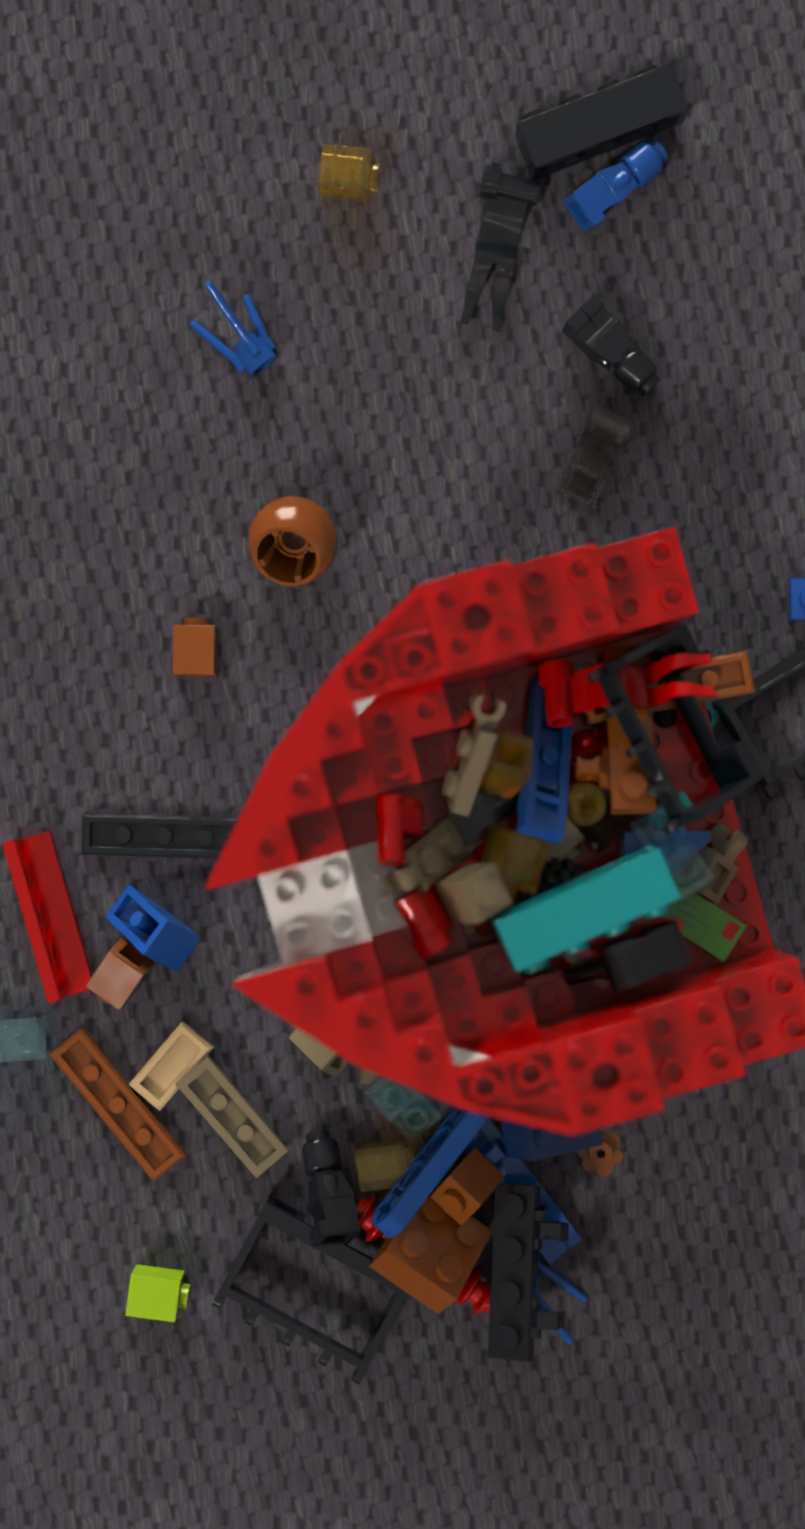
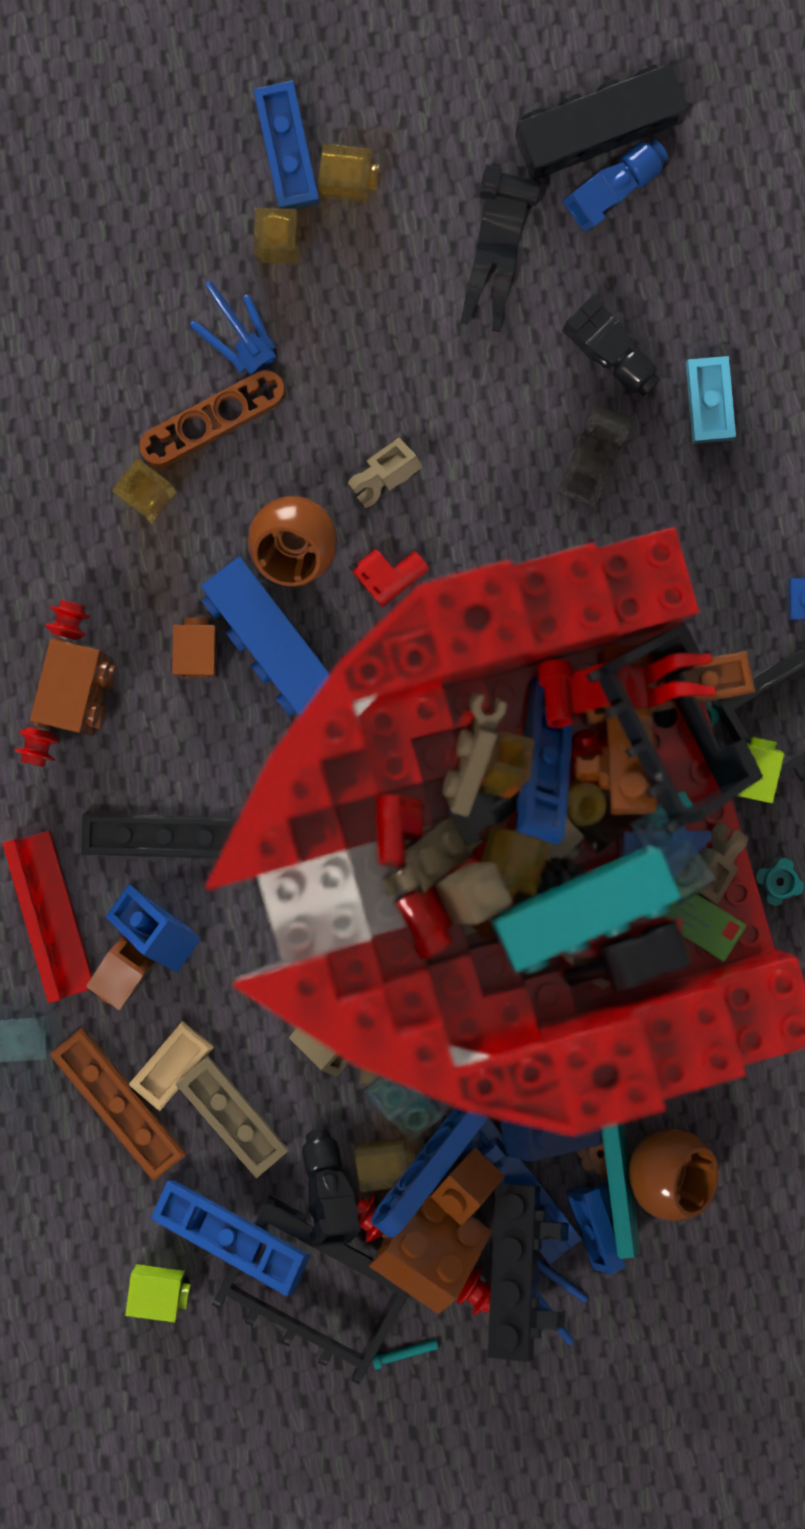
(68, 687): none -> dark orange brick
(144, 490): none -> clear yellow brick
(209, 412): none -> dark orange beam
(230, 1237): none -> blue hinge
(266, 633): none -> blue brick
(276, 235): none -> clear yellow brick
(286, 146): none -> blue plate
(387, 582): none -> red piece
(388, 468): none -> dark tan plate
(402, 1353): none -> teal piece
(593, 1215): none -> blue tile
(620, 1194): none -> teal tile
(673, 1174): none -> dark orange wheel
(710, 400): none -> medium azure plate
(770, 763): none -> lime brick
(790, 886): none -> teal plate

